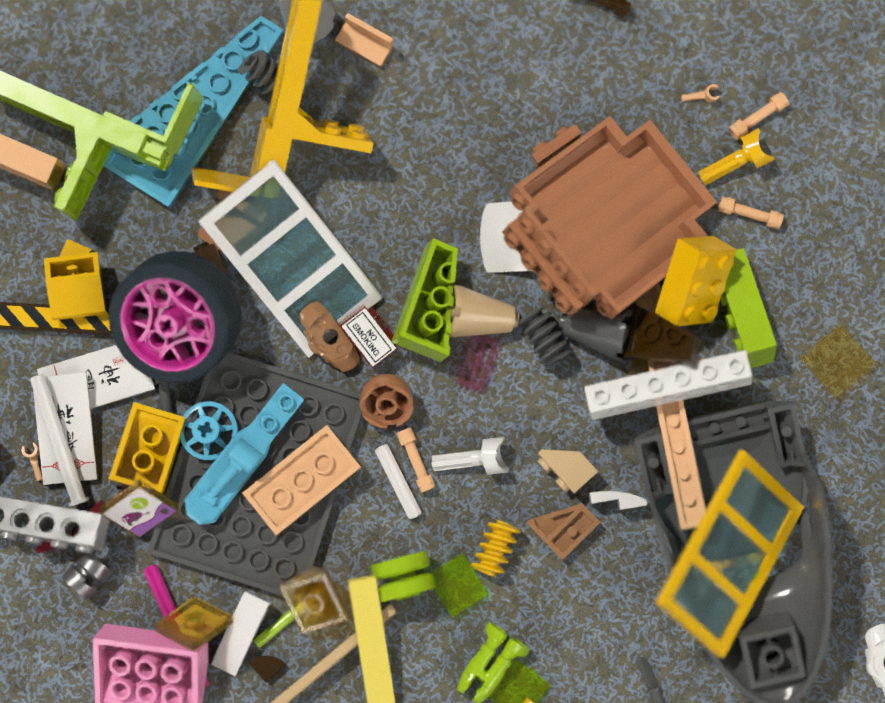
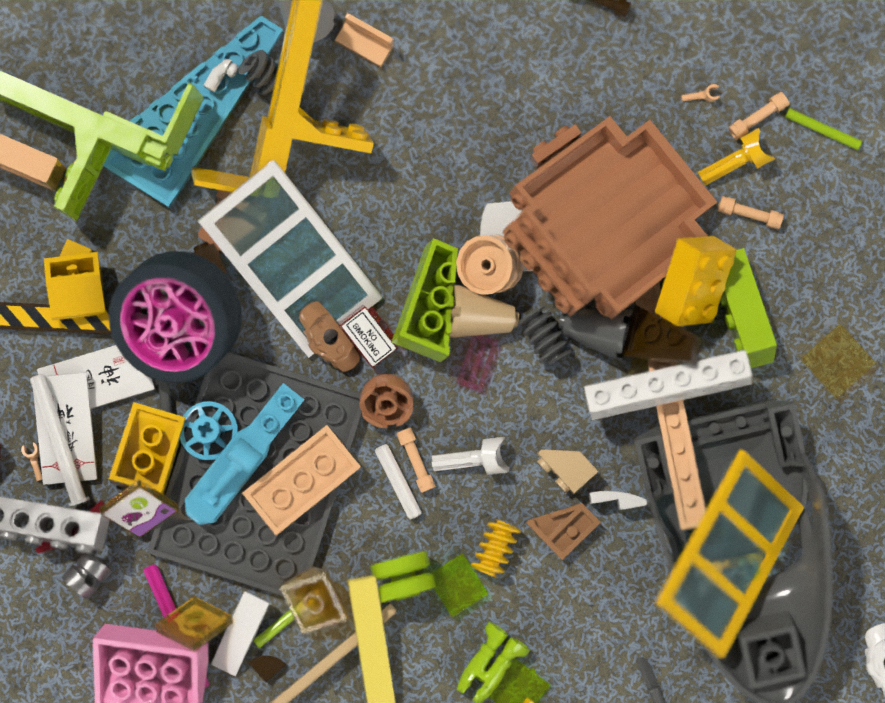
(219, 72): none -> white arm
(475, 267): none -> light nougat wheel
(823, 129): none -> lime bar

